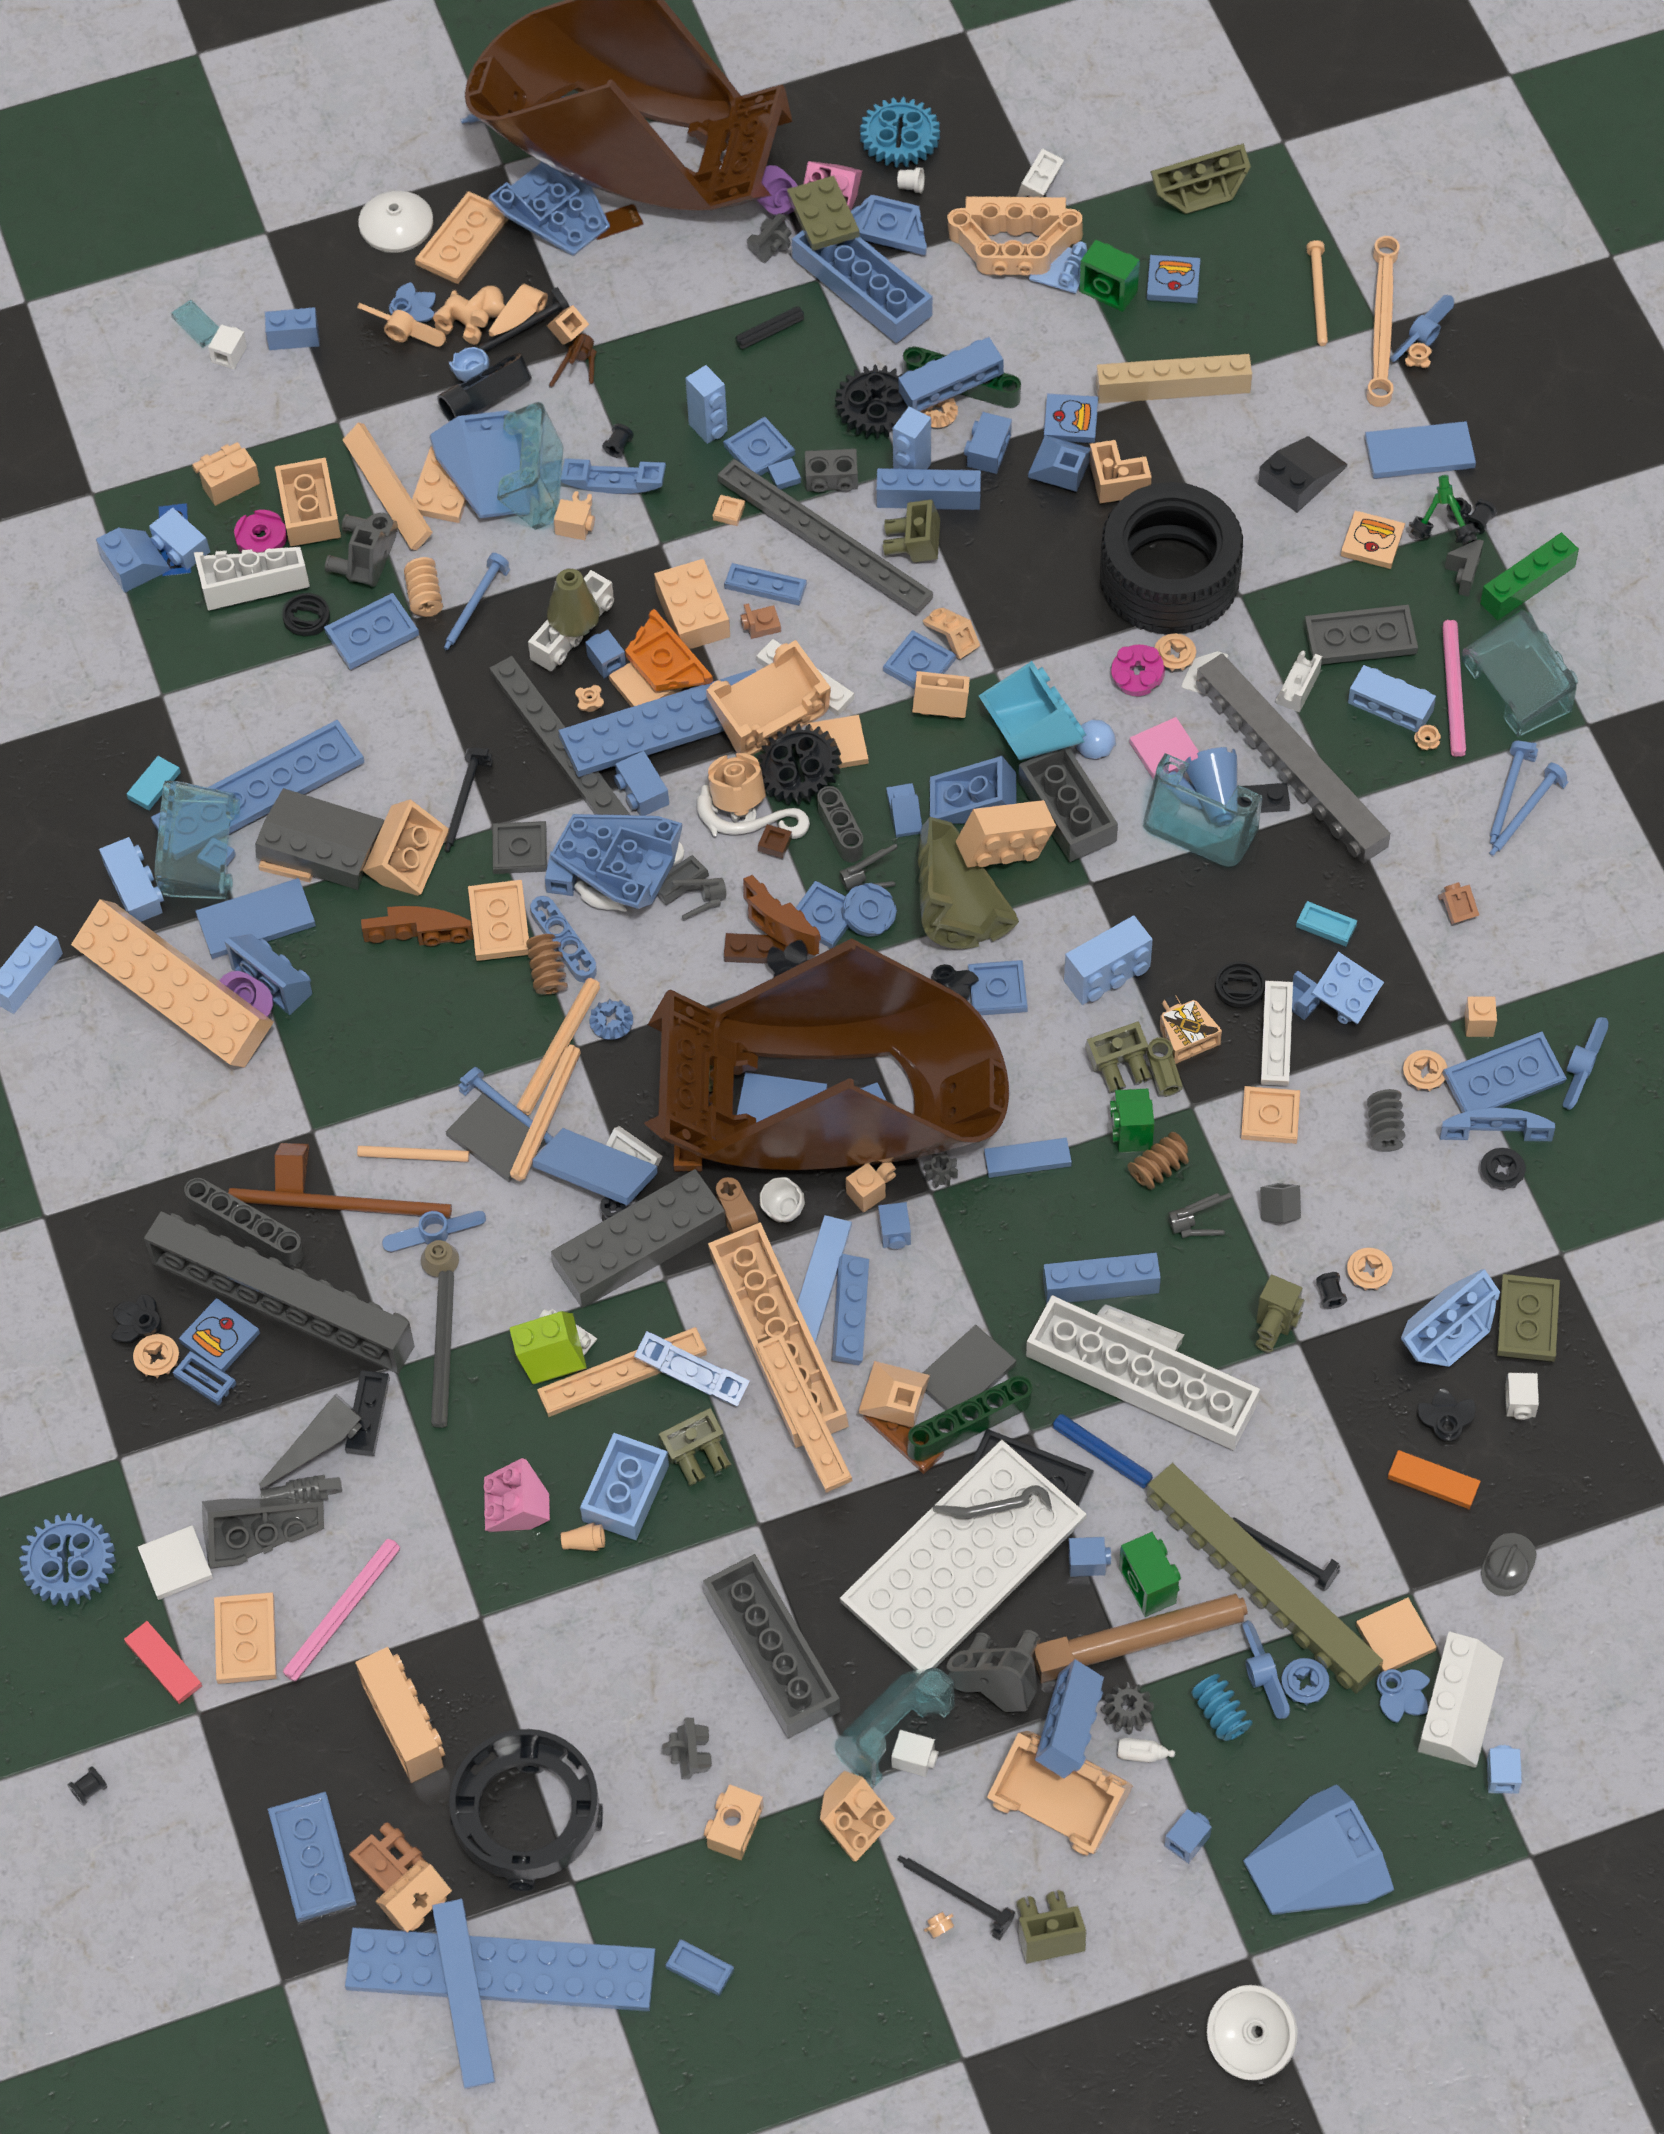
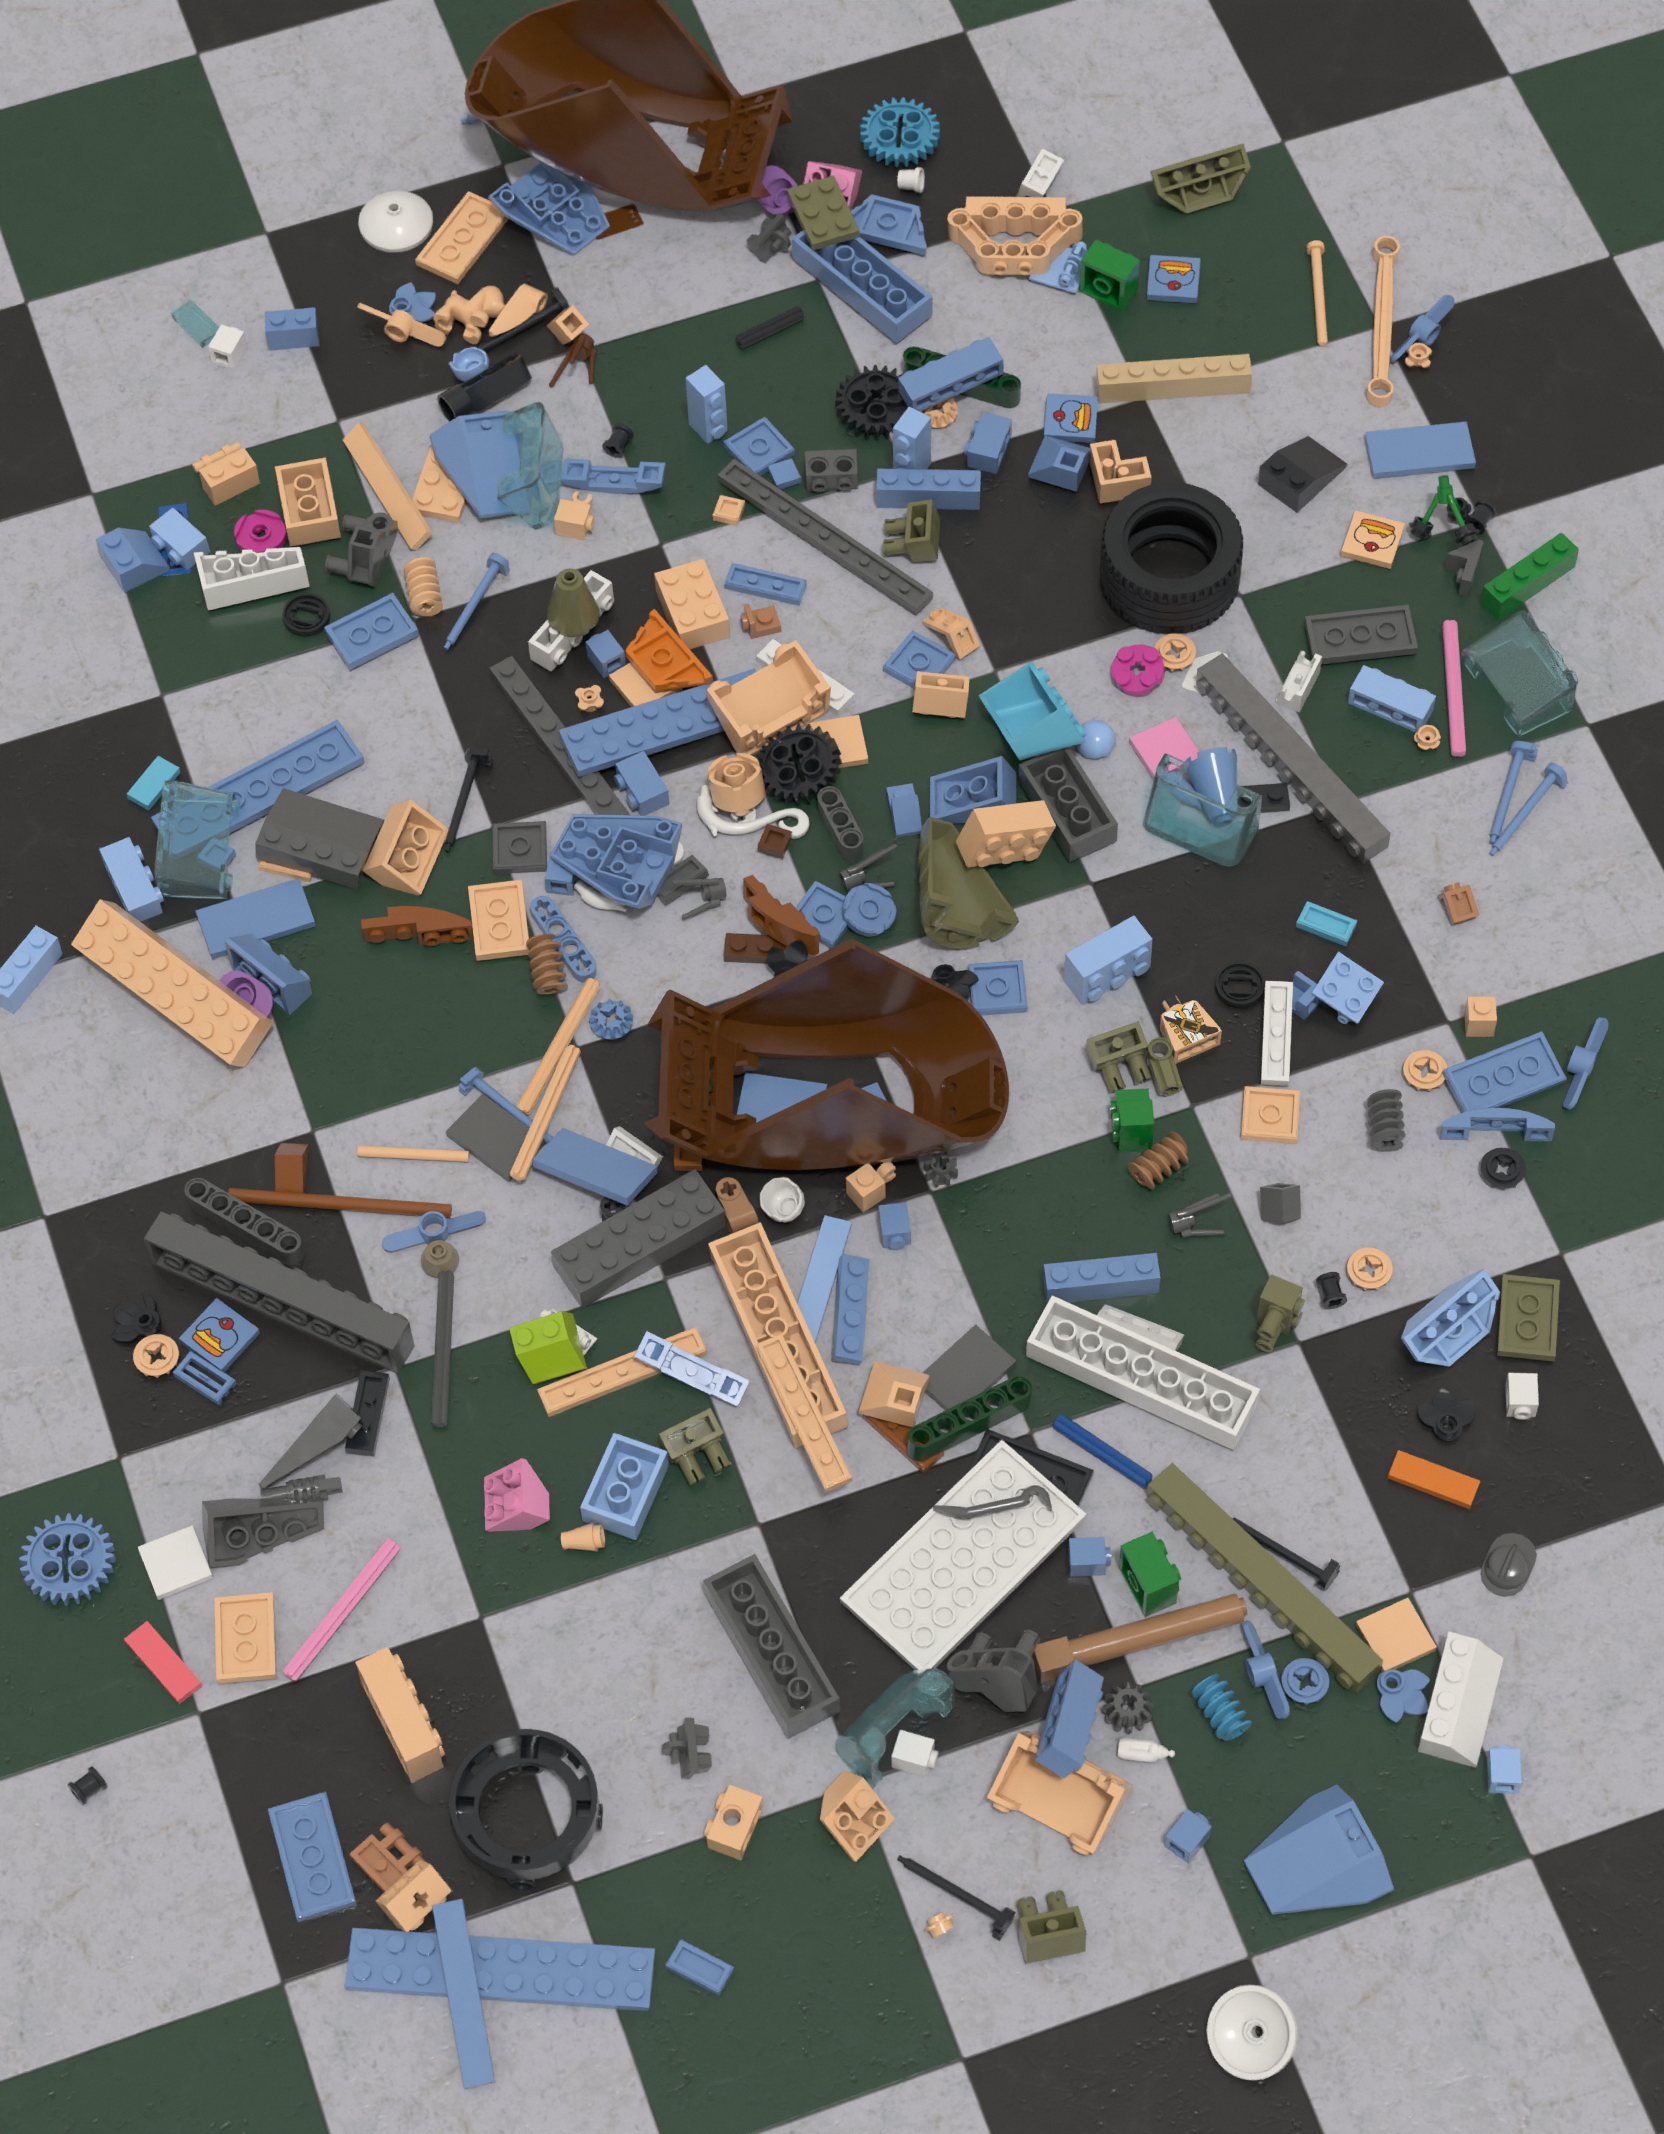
(1027, 1157): medium blue tile -> none

